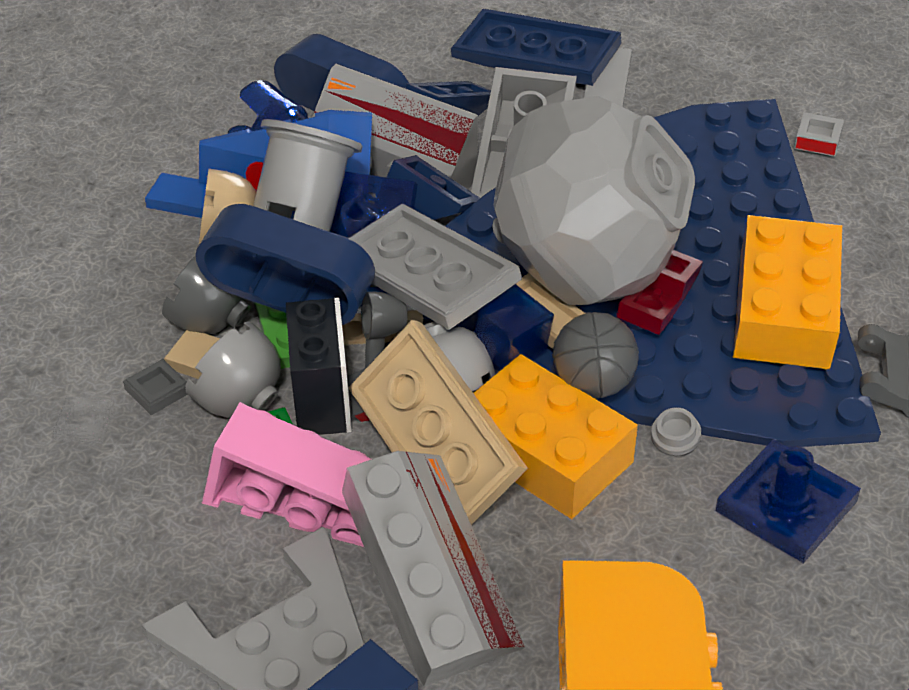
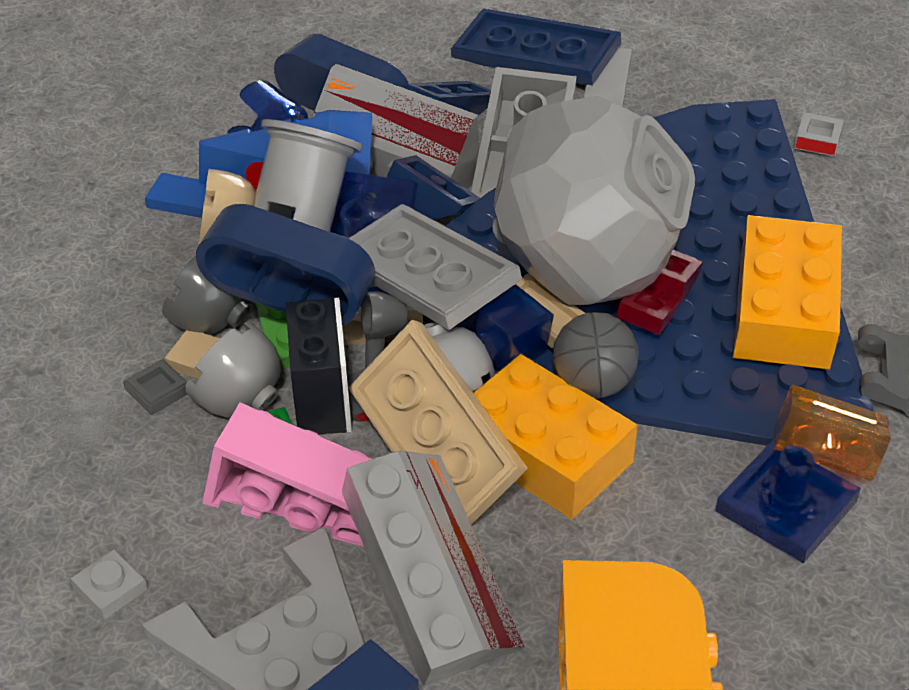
(109, 584): none -> light grey plate
(676, 432): light grey plate -> none
(833, 432): none -> clear orange brick

